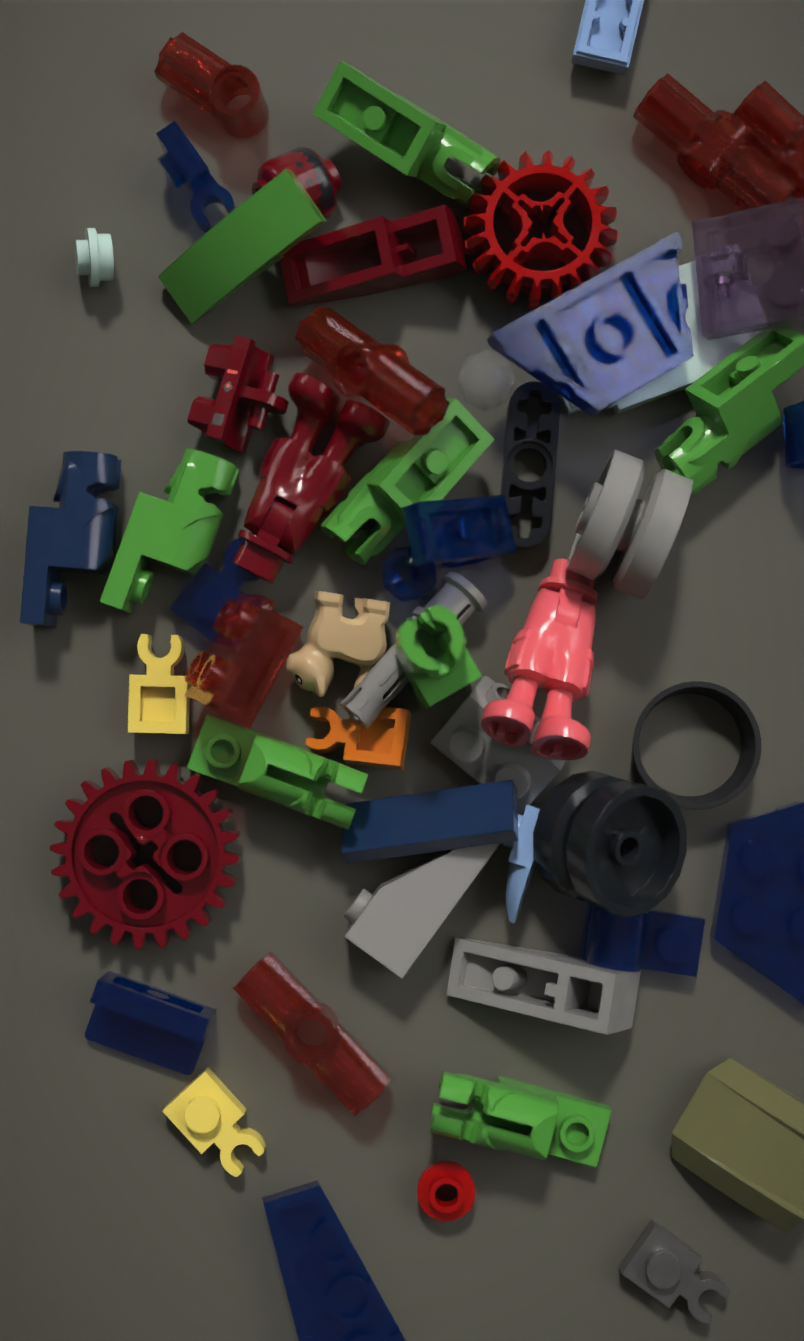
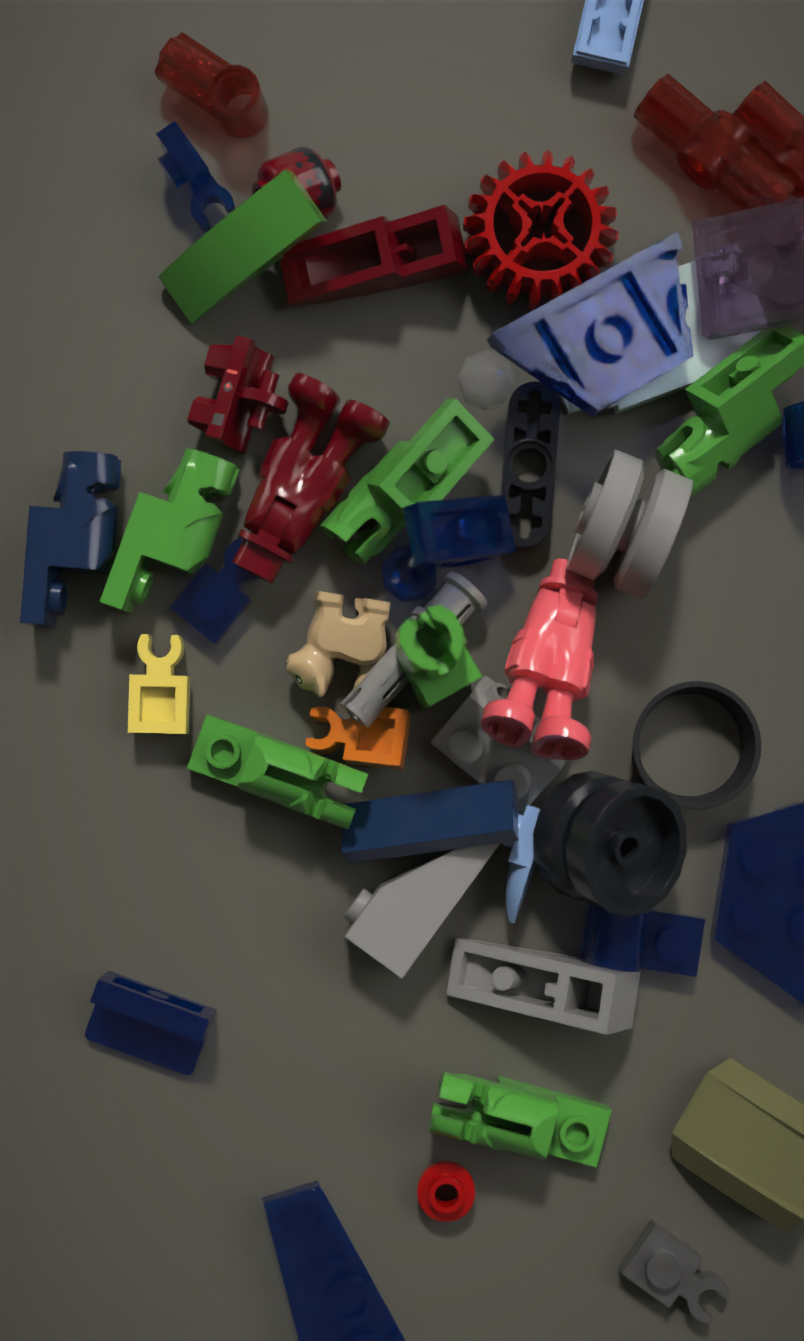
(95, 257): light aqua plate -> none
(106, 888): dark red gear -> none
(208, 1115): light yellow plate -> none
(242, 658): clear red bracket -> none
(337, 1061): clear red piece -> none
(372, 371): clear red piece -> none
(401, 132): bright green plate -> none

